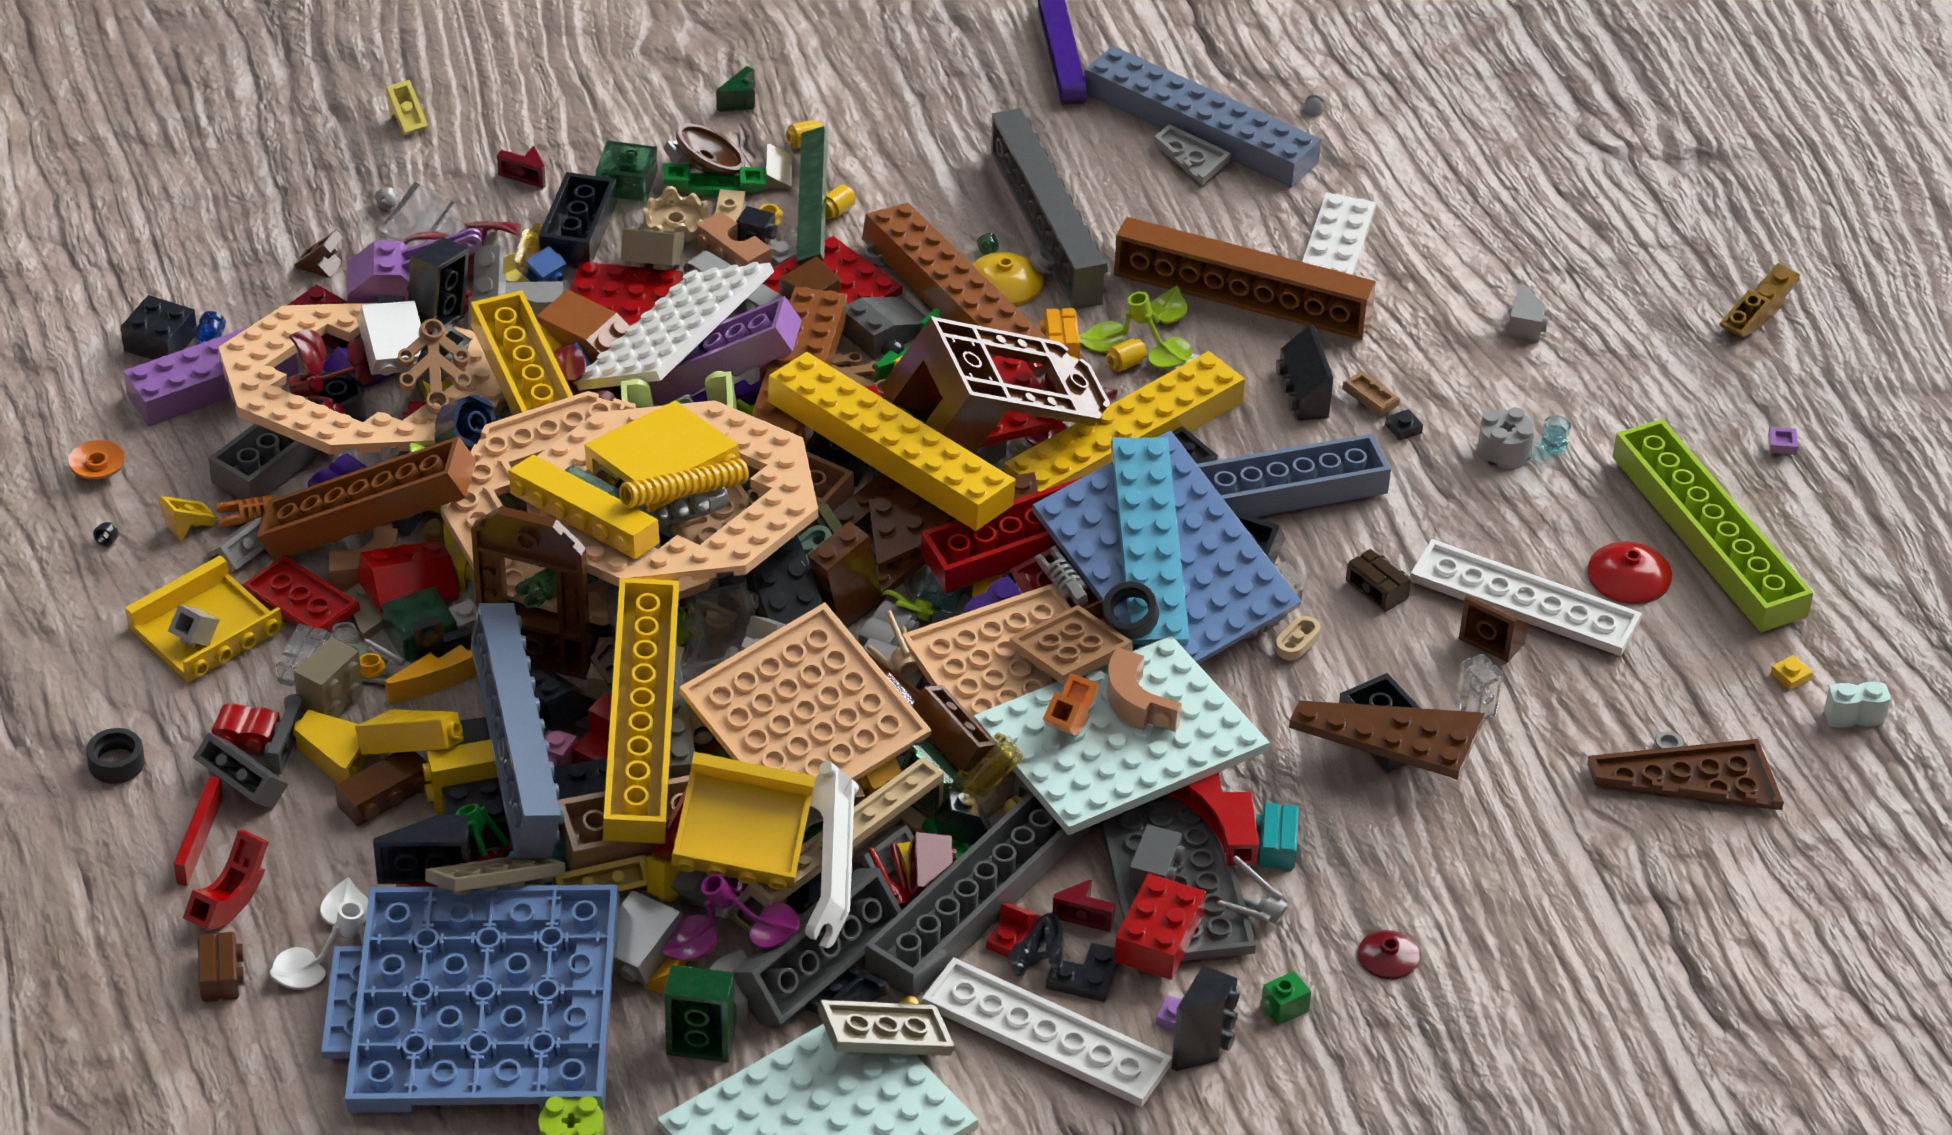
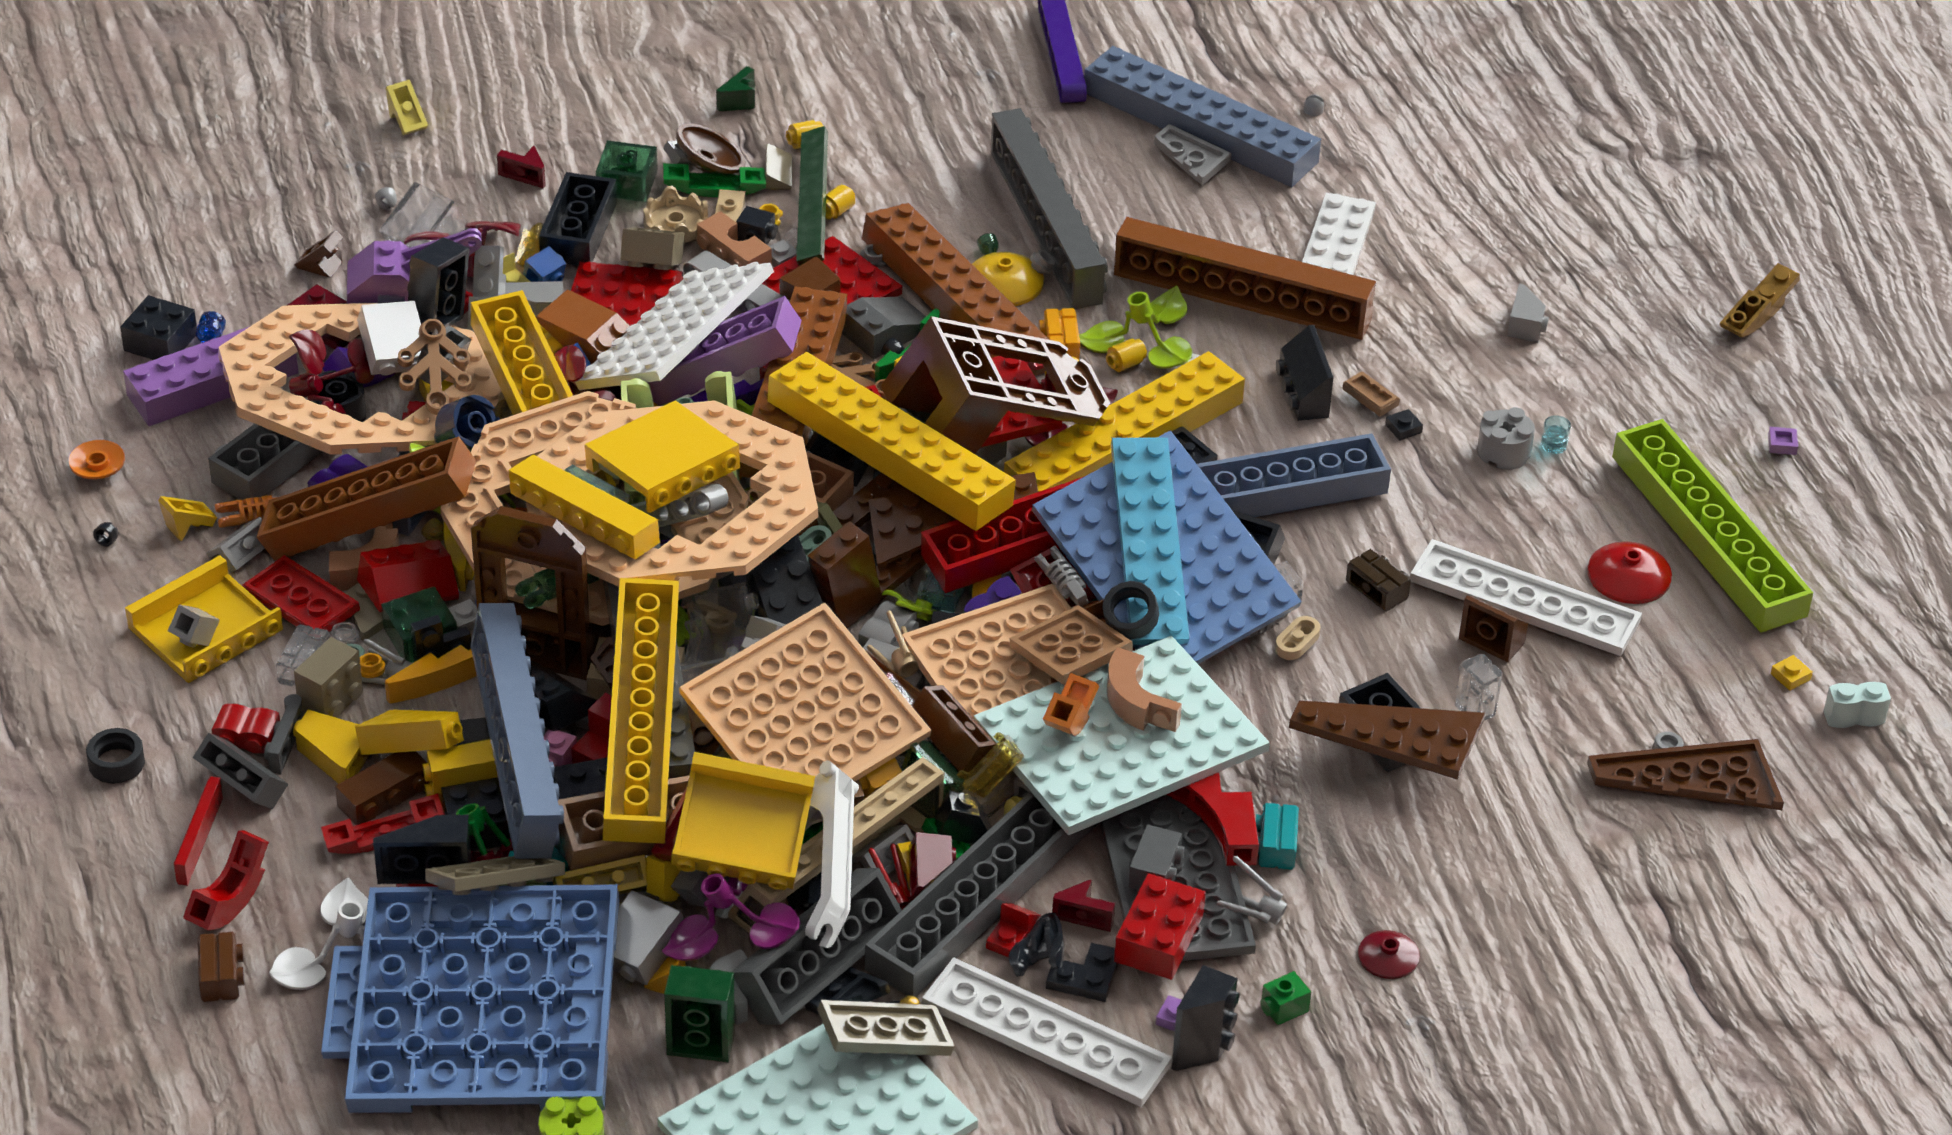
(349, 839): none -> red slope
(684, 483): yellow piece -> none

